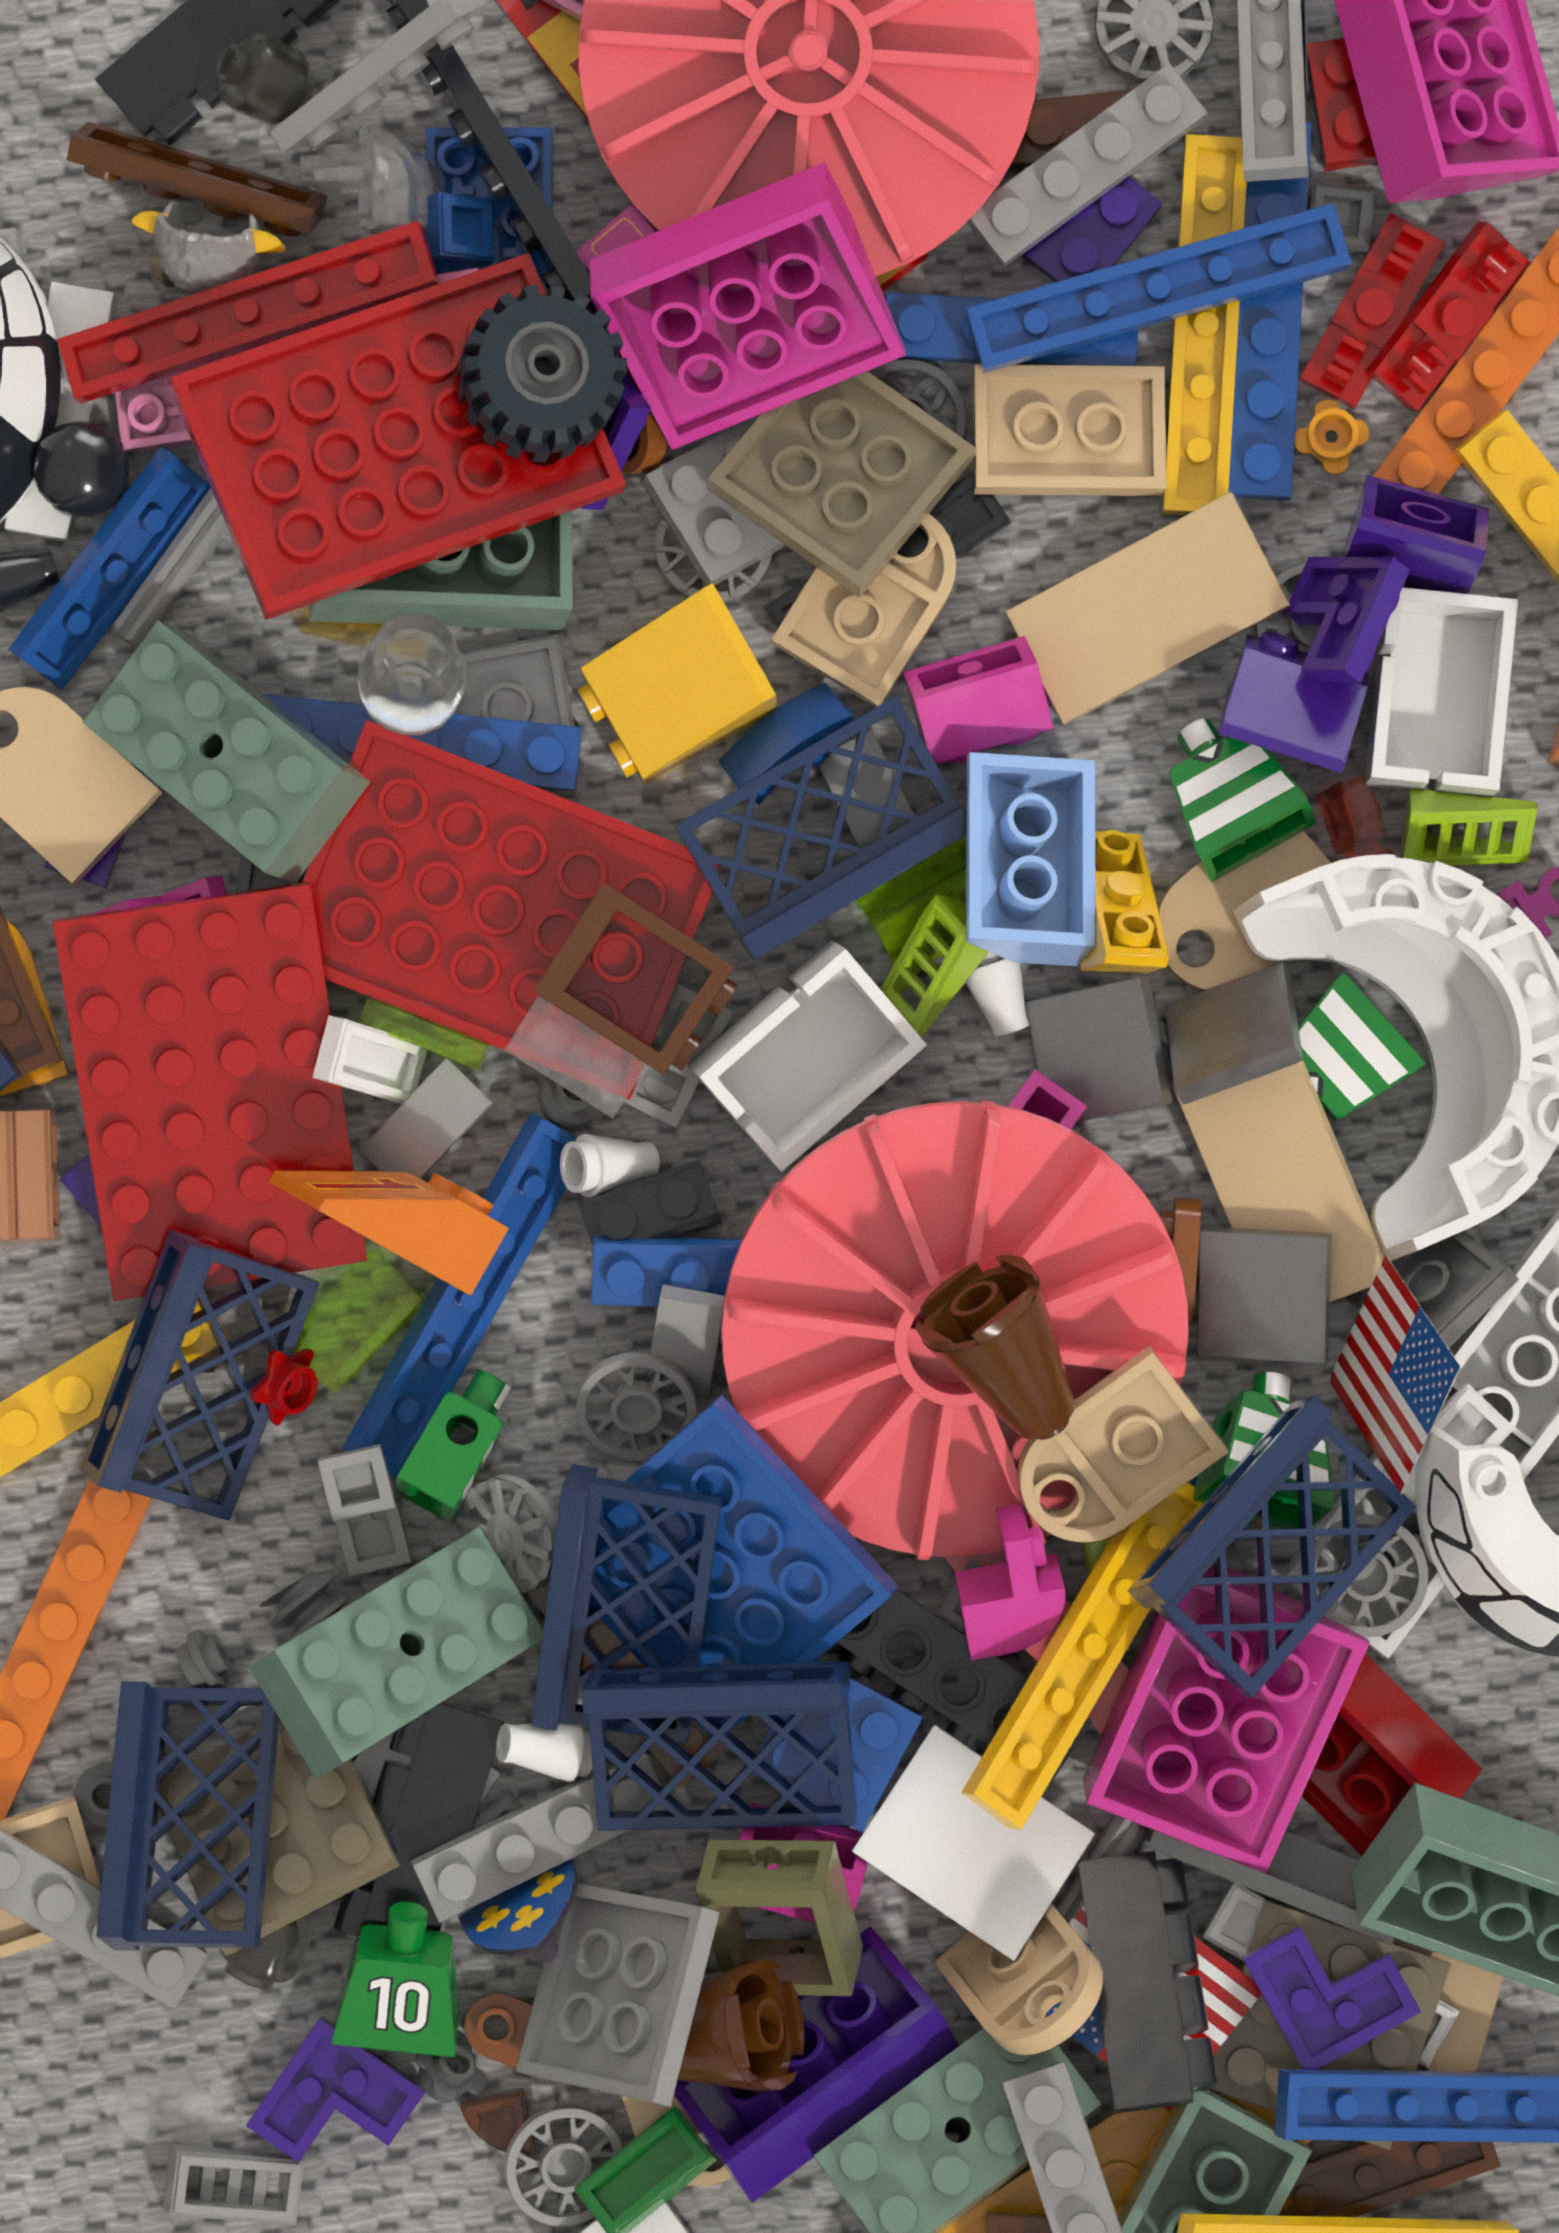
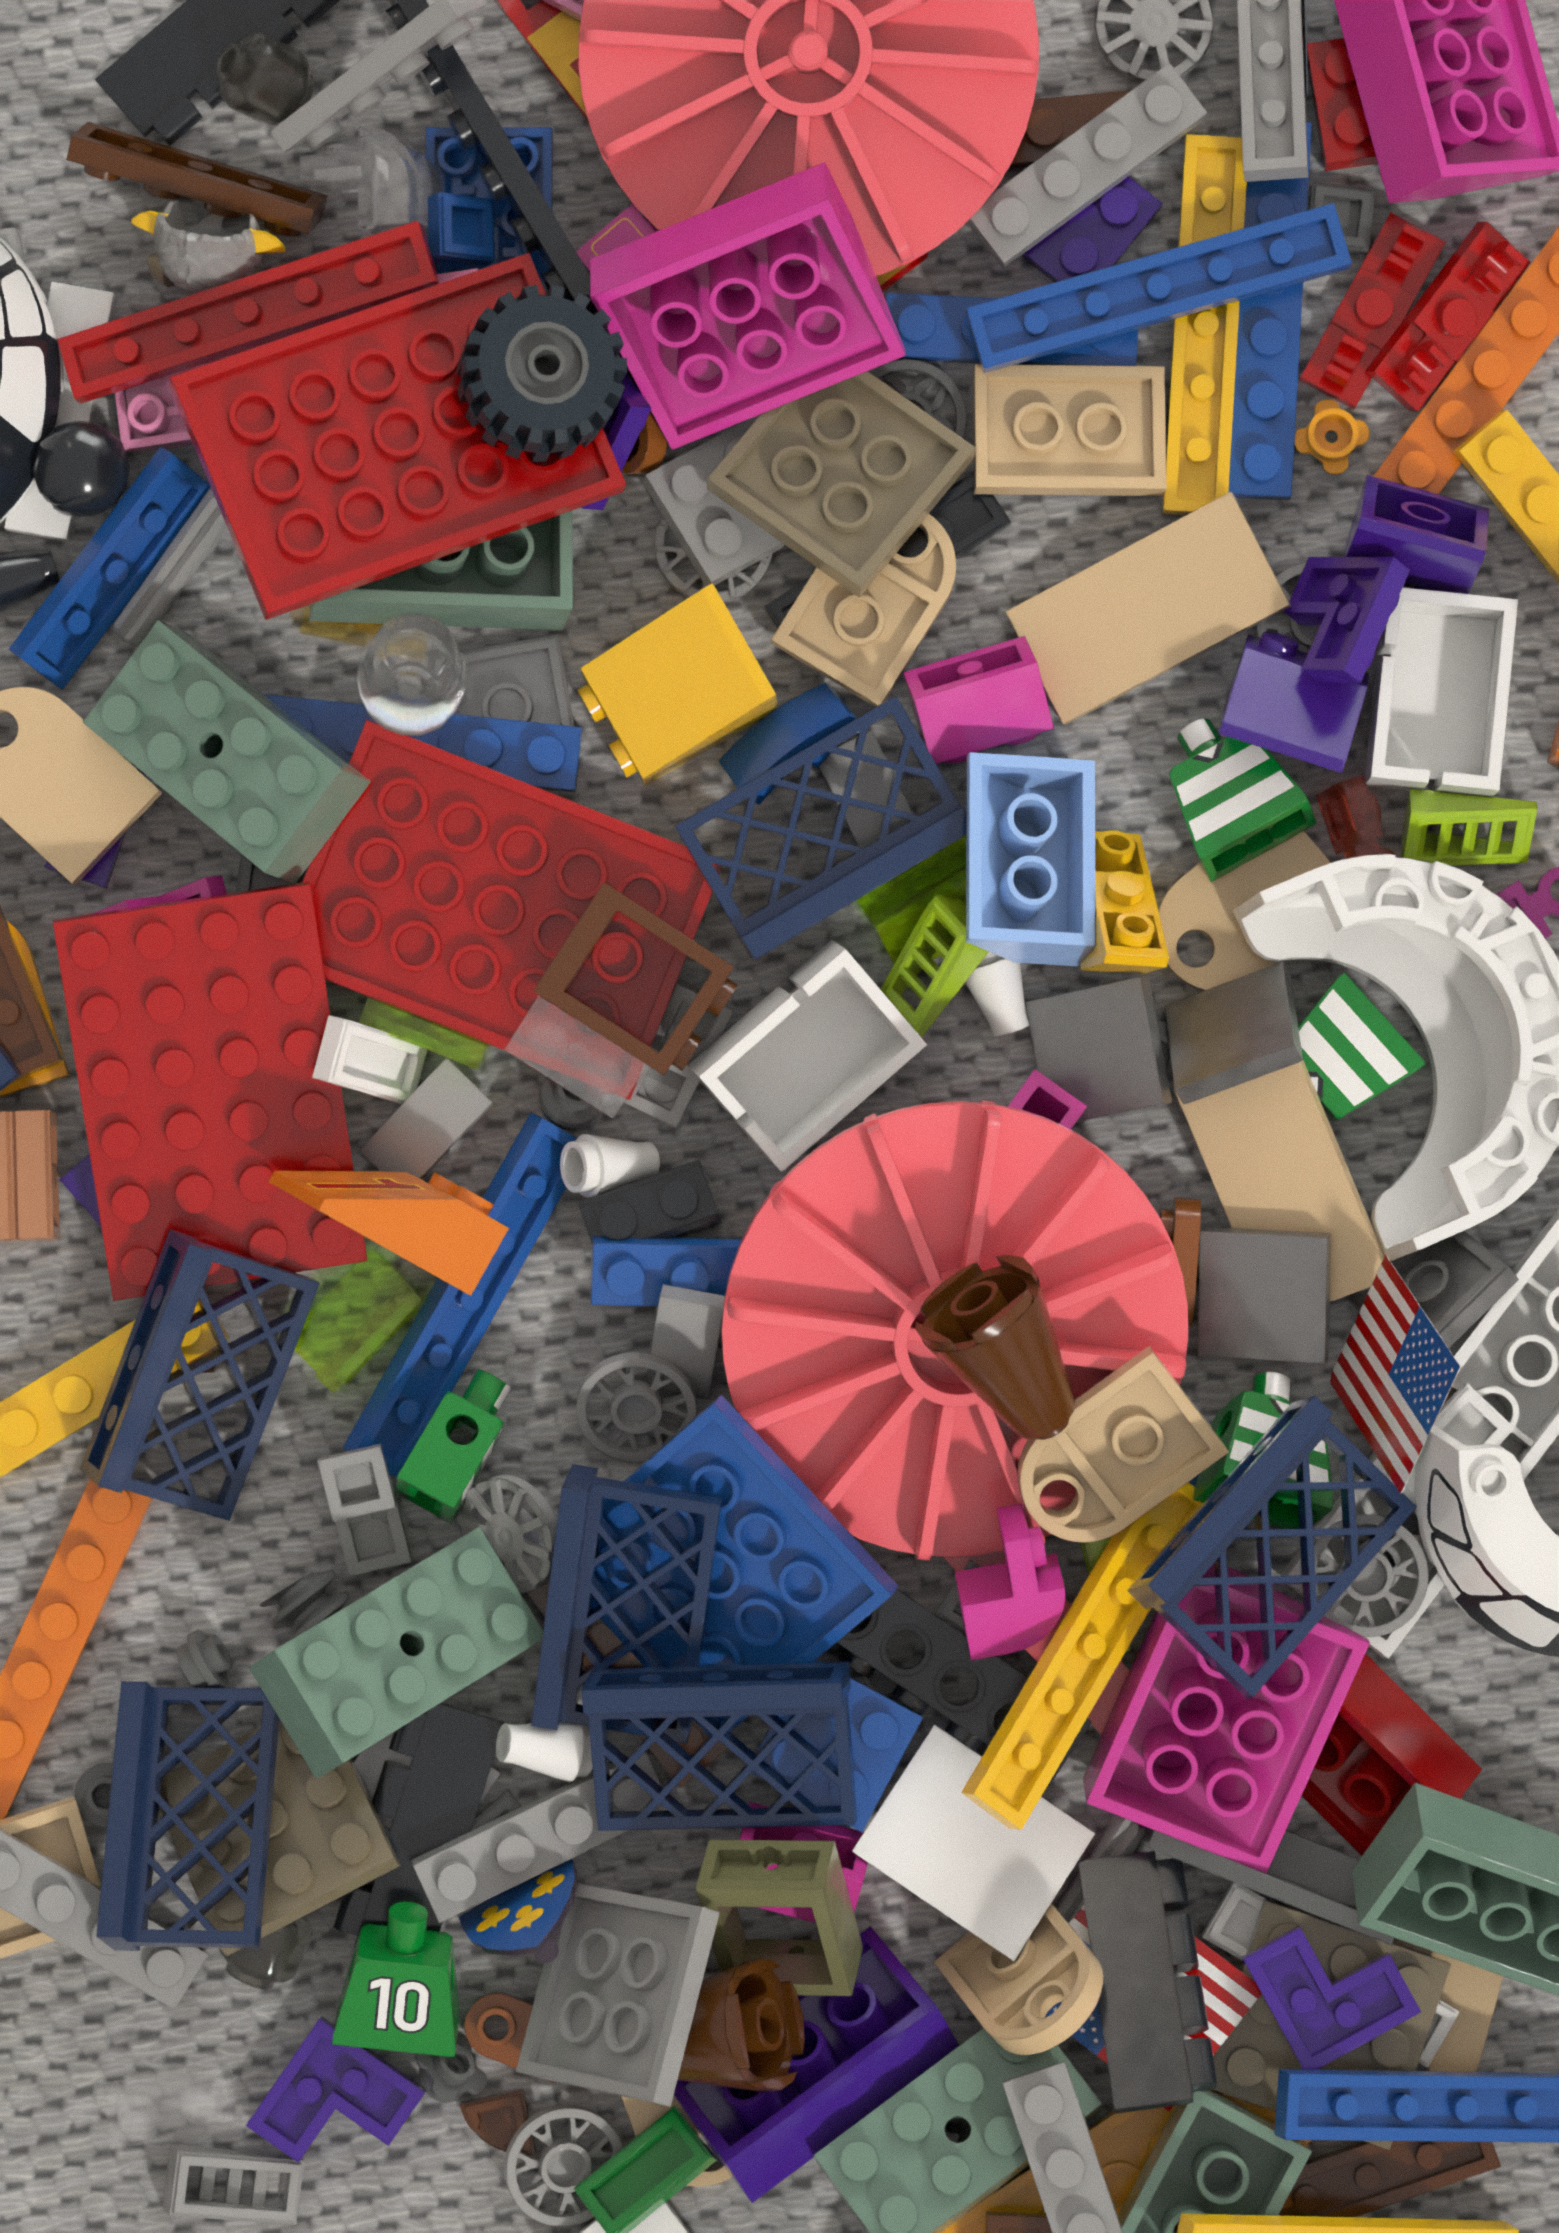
(287, 1384): red plate -> none

